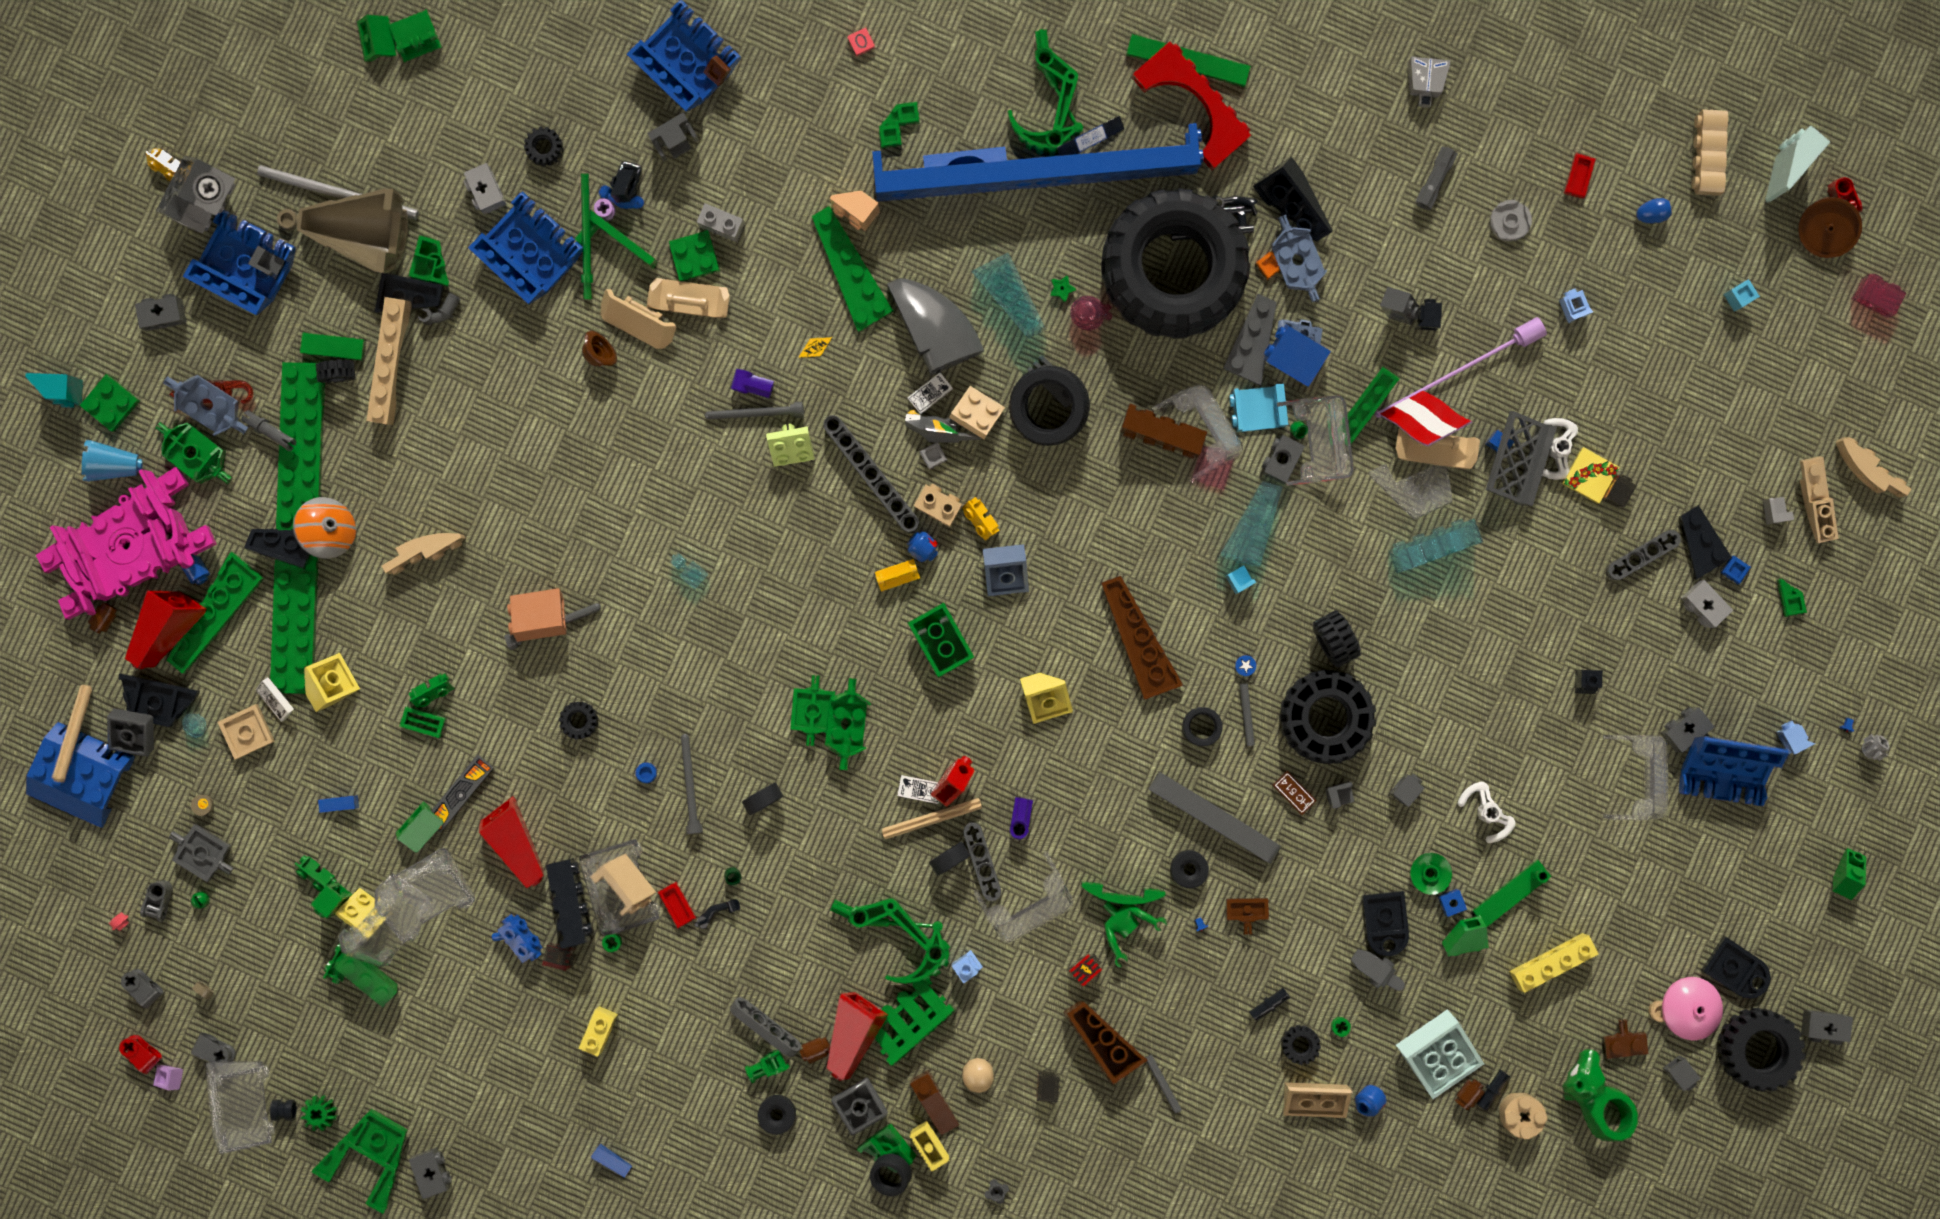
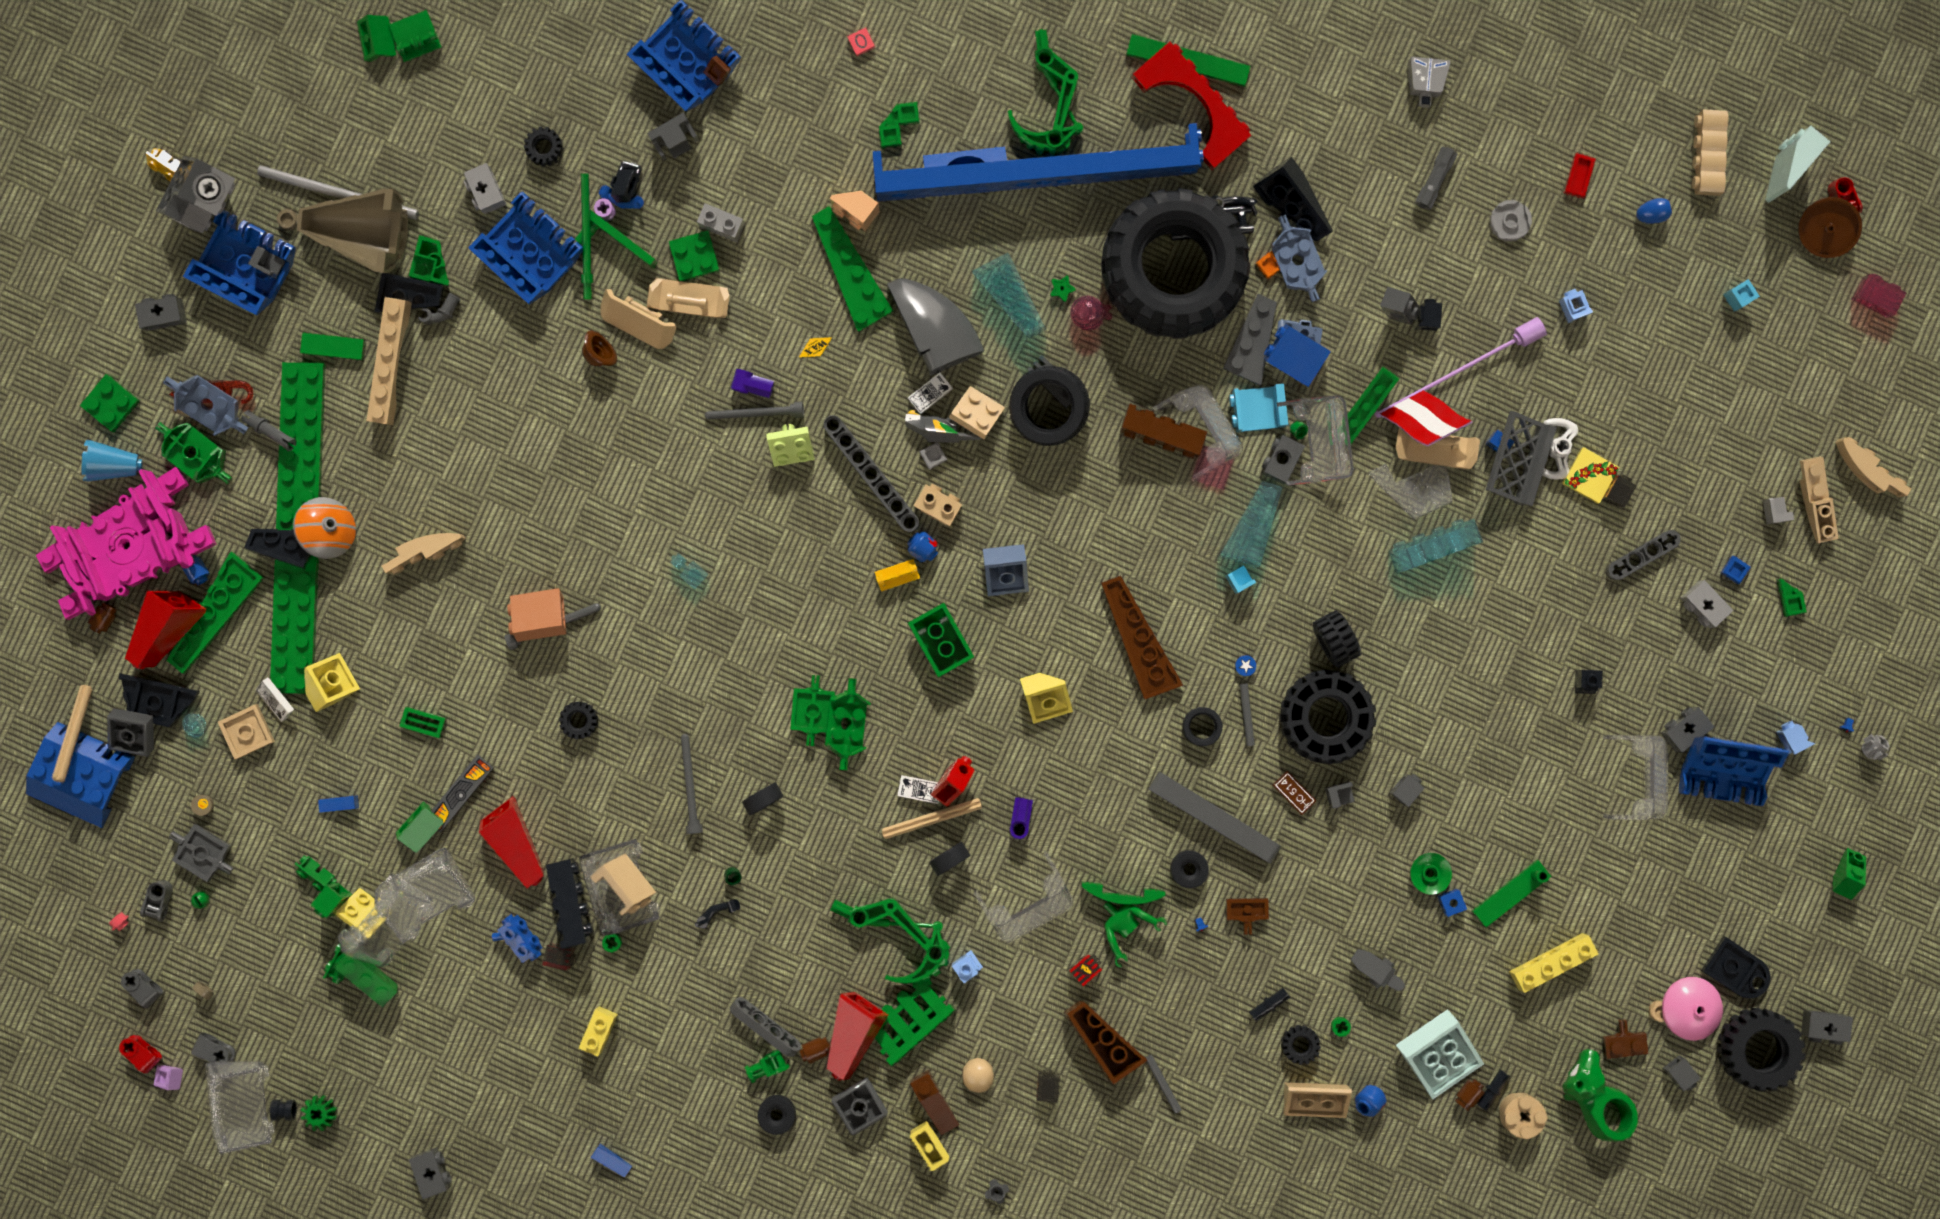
(59, 388): teal slope -> none
(335, 371): black tyre -> none
(379, 1141): green wing -> none
(422, 695): green hinge -> none
(646, 772): blue tile -> none
(677, 905): red tile -> none
(887, 1142): green slope -> none
(898, 1164): black tyre -> none
(974, 511): yellow hinge -> none
(982, 861): dark grey beam -> none
(1092, 137): sticker -> none
(1386, 919): black tile -> none
(1466, 937): green slope -> none
(1495, 814): white piece -> none
(1703, 543): black wing -> none

